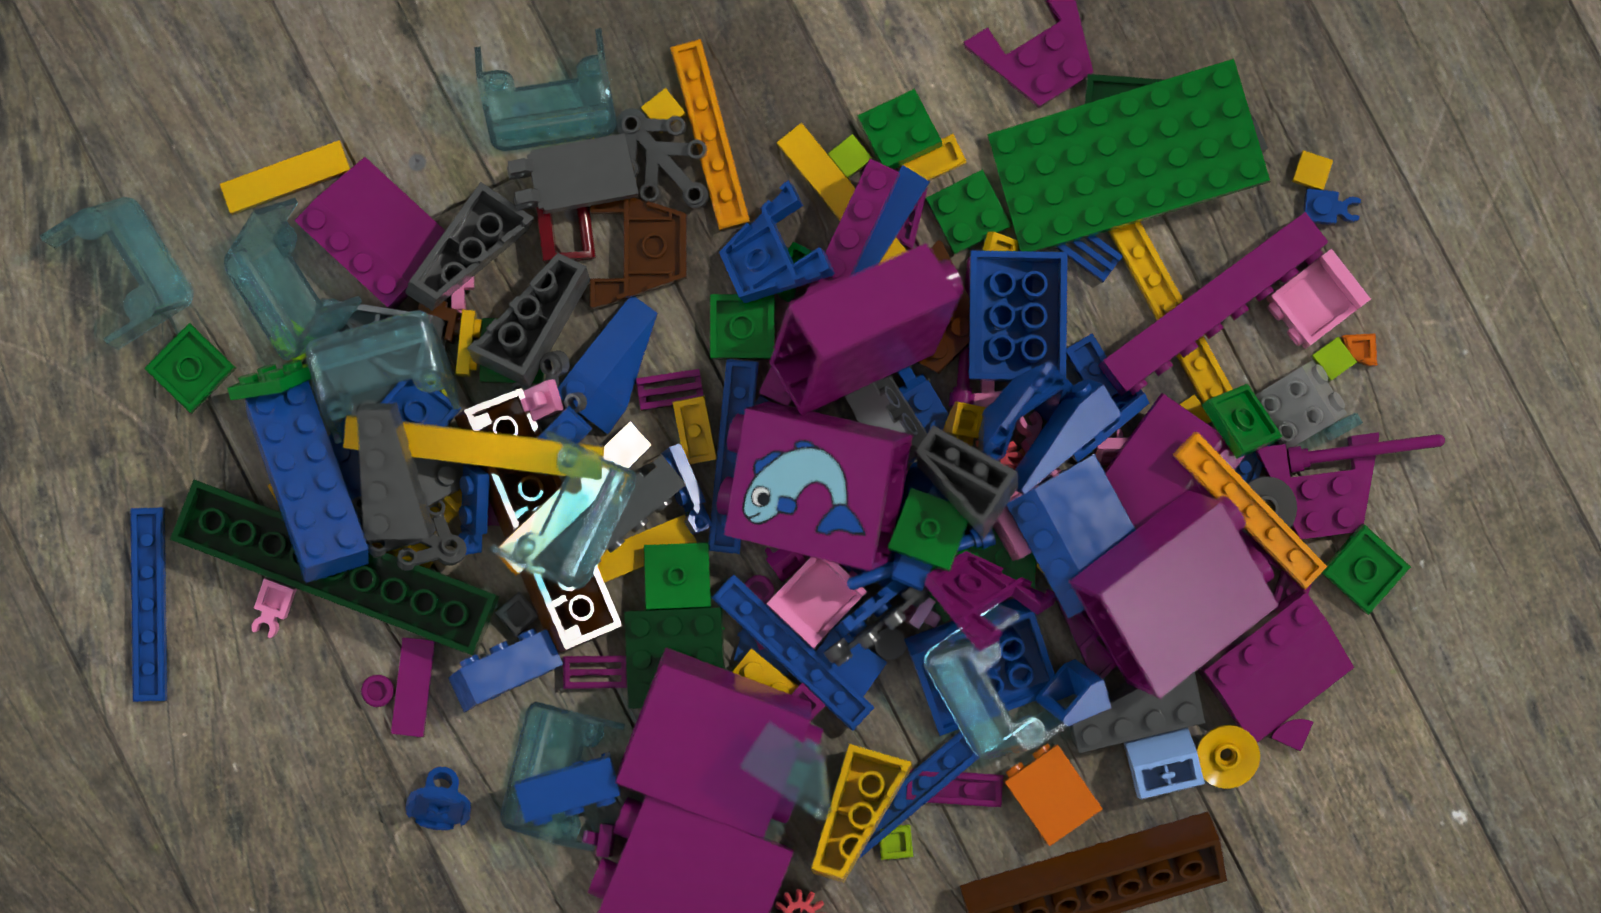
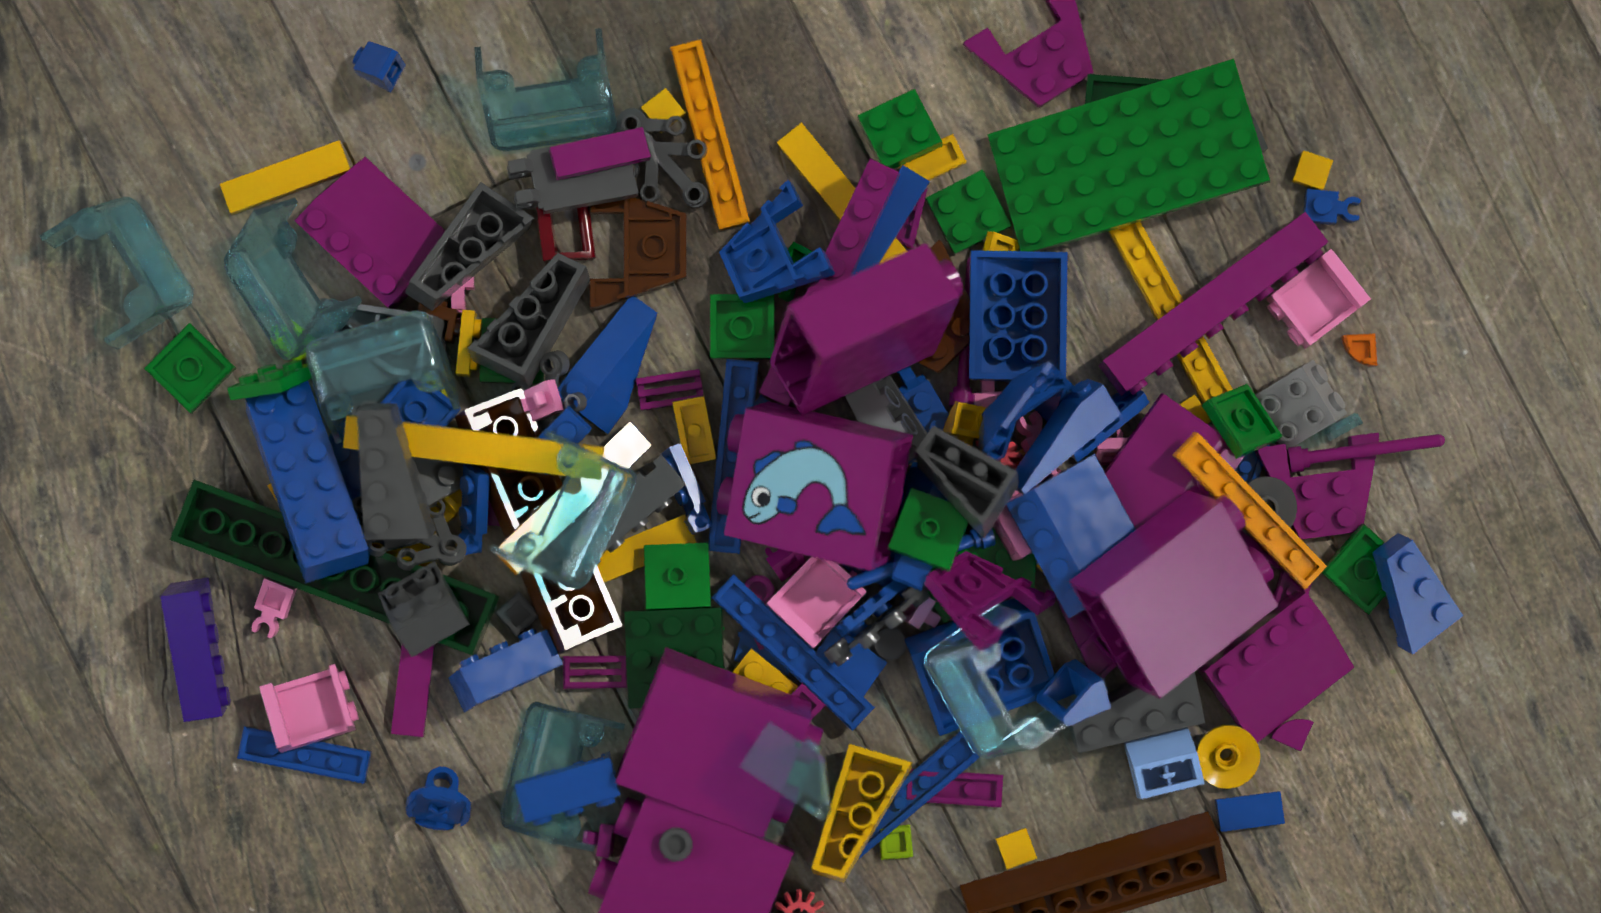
(148, 604): blue tile -> none
(195, 649): none -> dark purple wedge
(309, 709): none -> bright pink panel
(314, 758): none -> blue tile
(377, 690): magenta tile -> none
(379, 65): none -> blue slope
(422, 609): none -> dark grey slope
(599, 153): none -> magenta tile
(676, 844): none -> dark grey tile
(850, 156): lime tile -> none
(1016, 848): none -> yellow tile
(1051, 793): orange panel -> none
(1086, 357): blue plate -> none
(1093, 254): blue tile -> none
(1249, 811): none -> blue tile
(1334, 358): lime tile -> none
(1414, 594): none -> blue wedge

